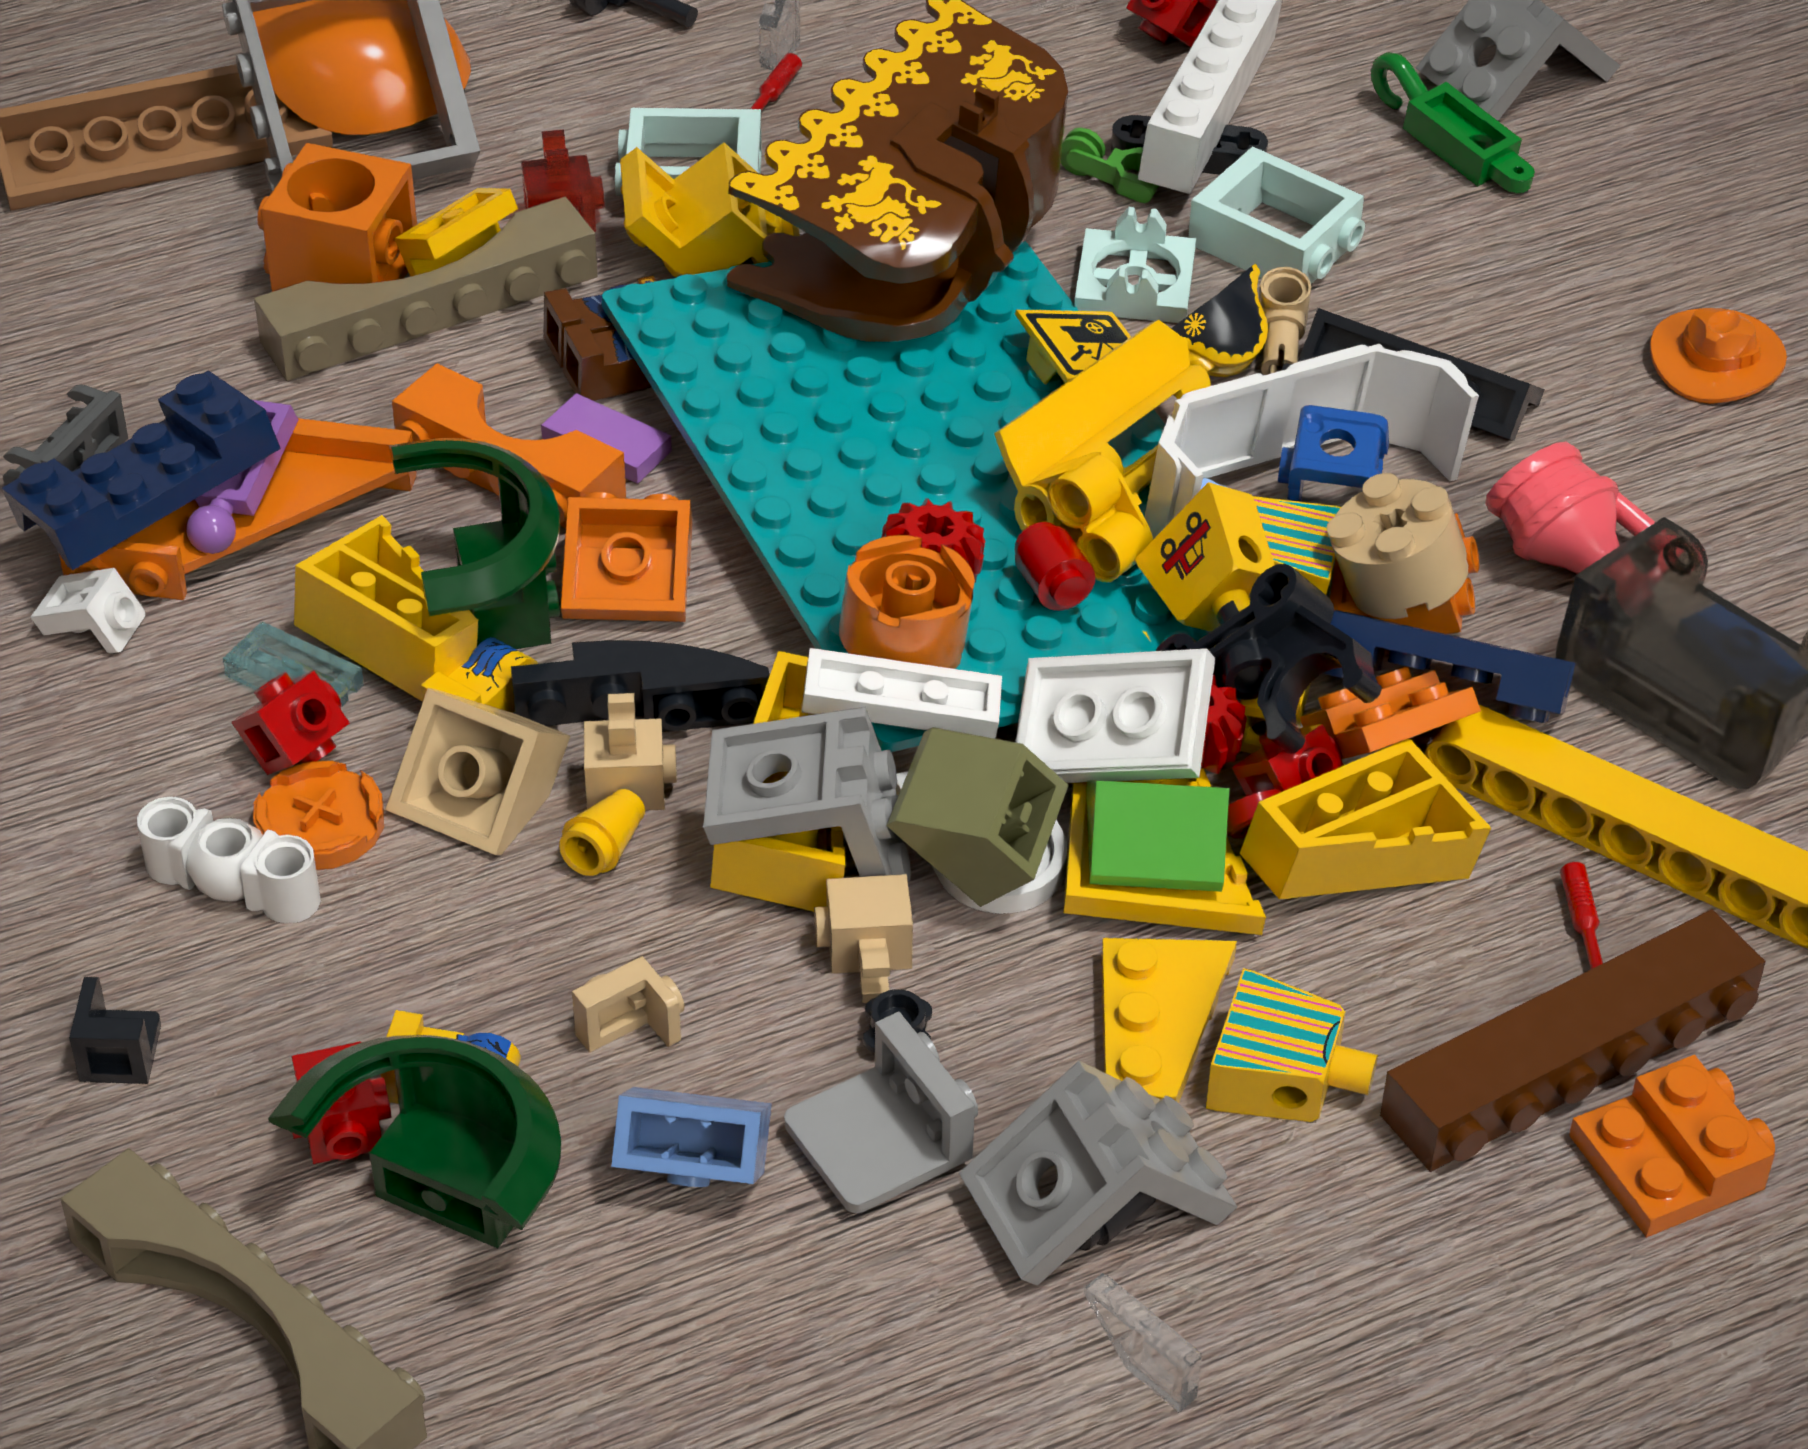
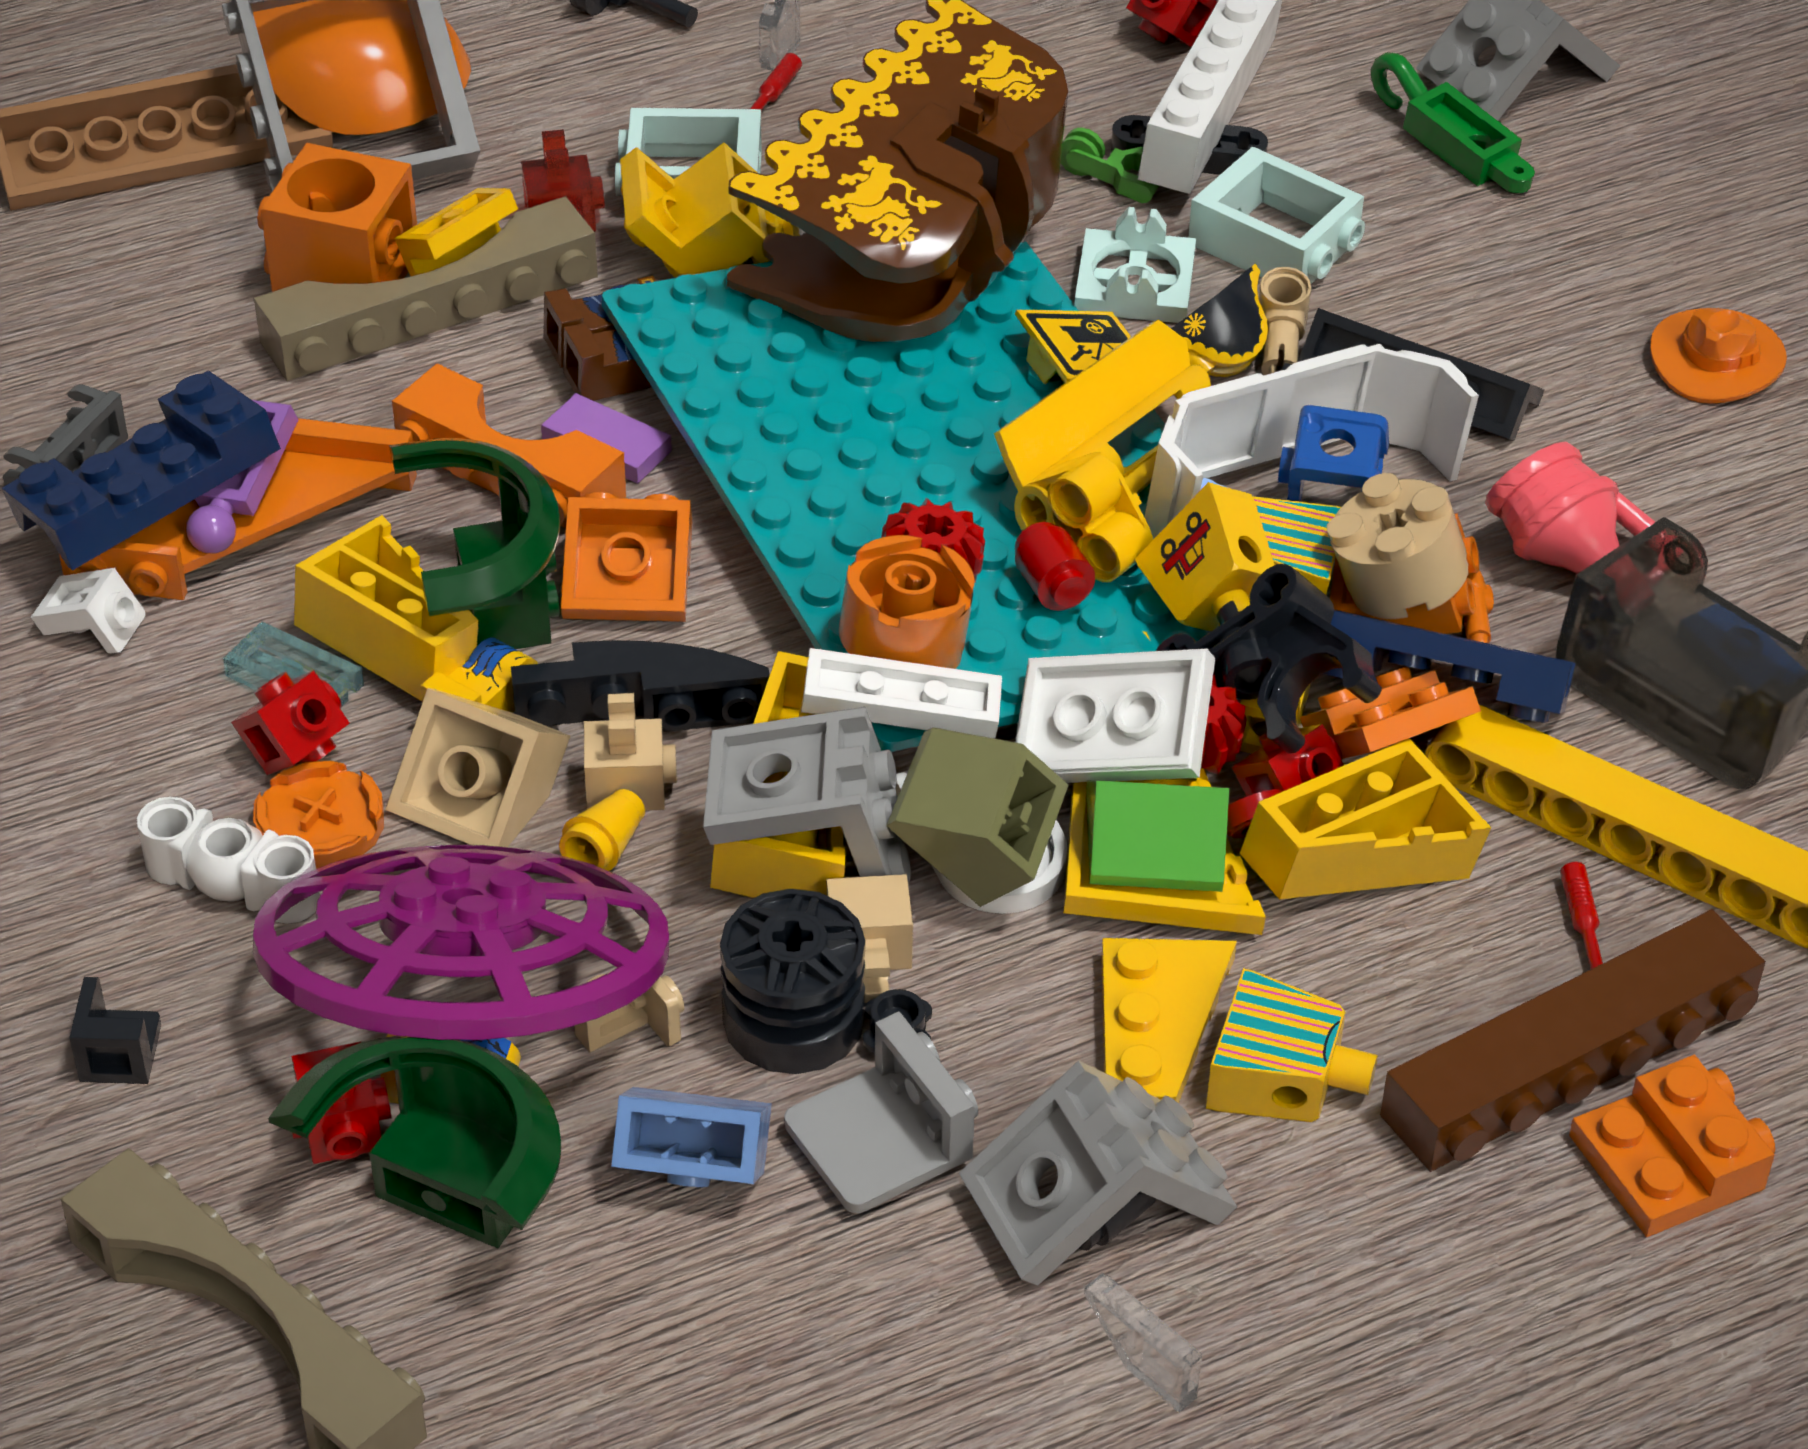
(469, 914): none -> magenta dish
(793, 981): none -> black wheel
(1477, 625): none -> orange piece

